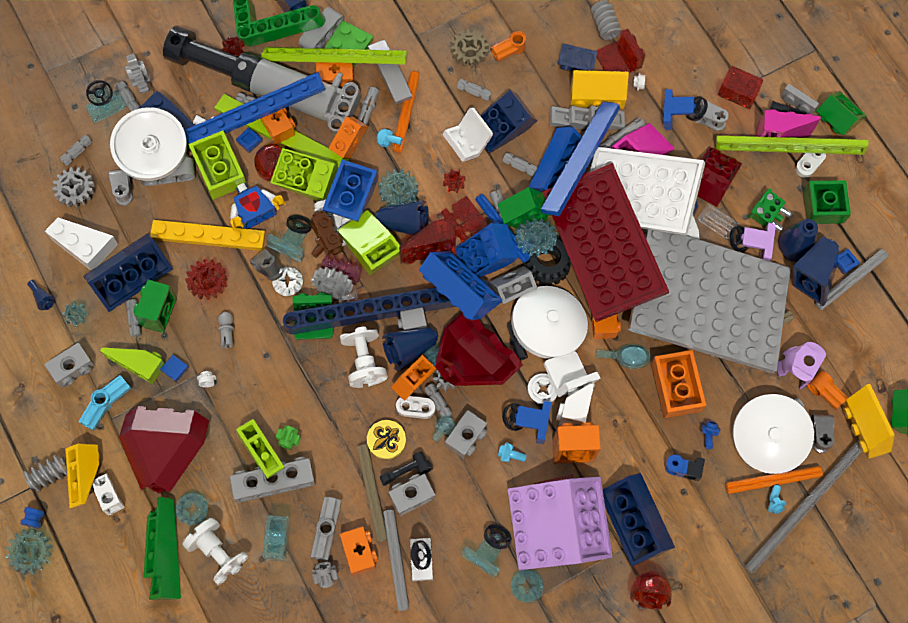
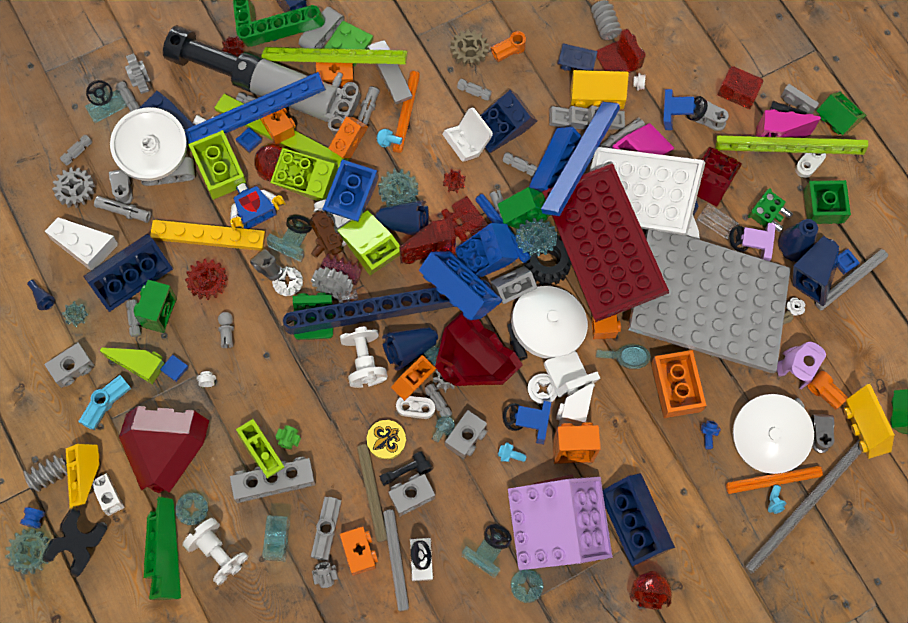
(74, 542): none -> black piece
(123, 209): none -> light grey pin
(412, 319): light grey brick -> none
(684, 468): leg -> none
(791, 306): none -> white plate

